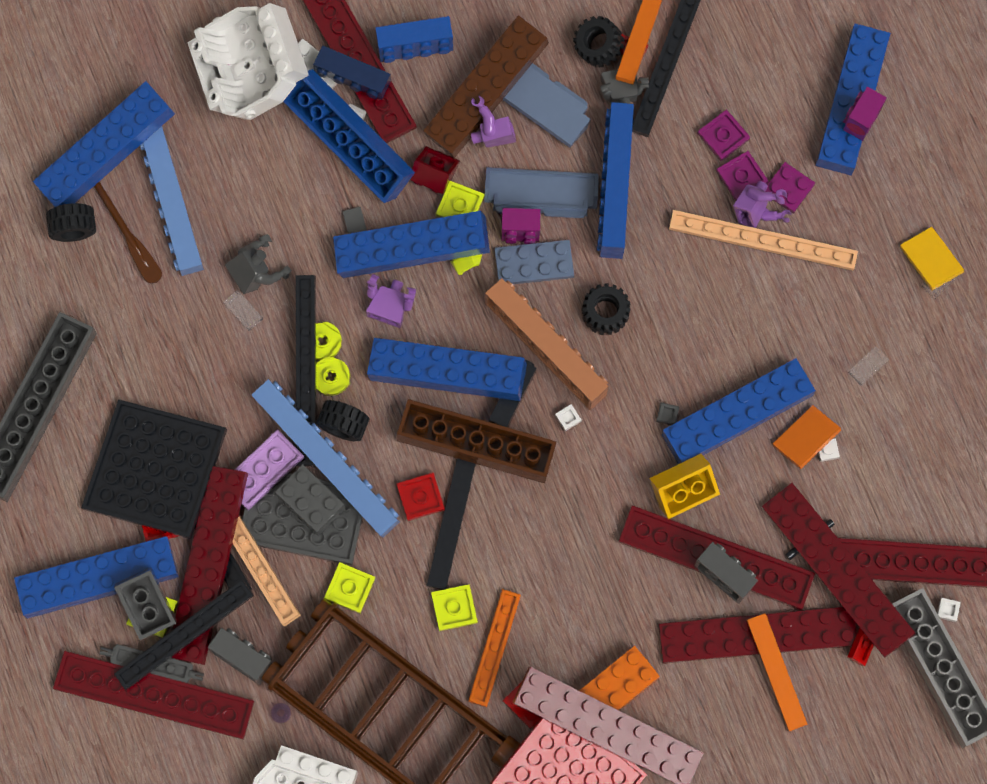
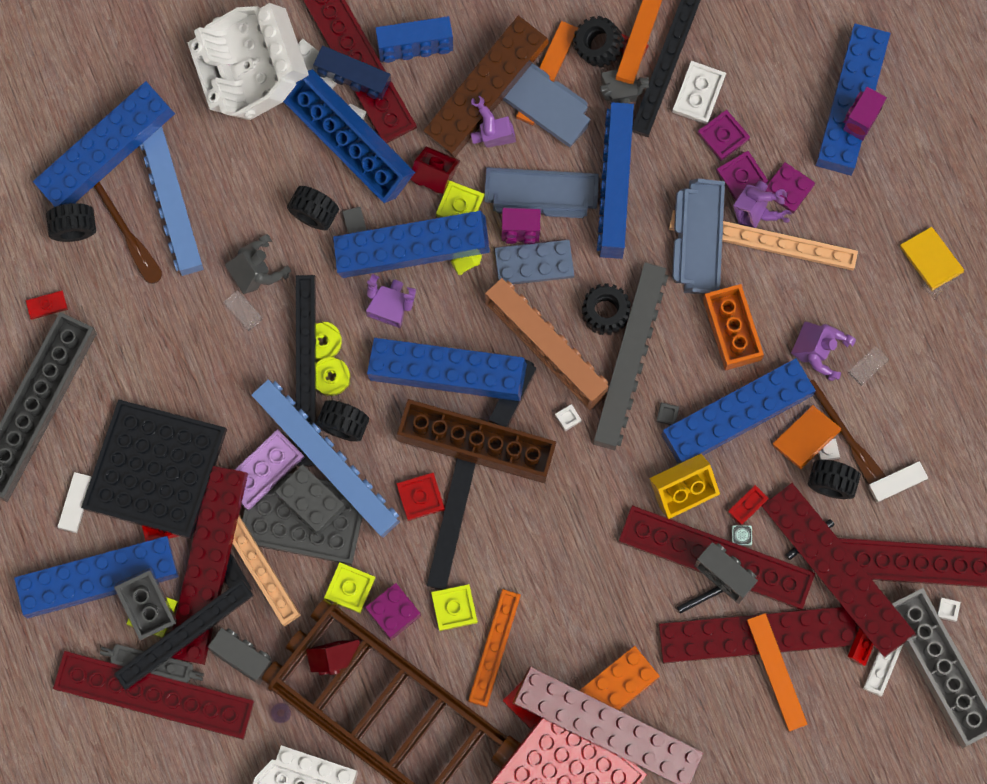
(46, 305): none -> red plate
(72, 510): none -> white tile
(313, 208): none -> black tyre
(331, 656): none -> dark red slope
(393, 611): none -> magenta brick
(555, 56): none -> orange tile
(629, 357): none -> dark grey brick
(699, 92): none -> white plate
(699, 599): none -> black bar
(700, 234): none -> sand blue slope
(733, 327): none -> orange brick
(742, 535): none -> tile
(748, 505): none -> red plate
(815, 344): none -> medium lavender torso
(834, 479): none -> black tyre
(864, 461): none -> reddish brown piece
(881, 672): none -> white tile
(898, 482): none -> white tile

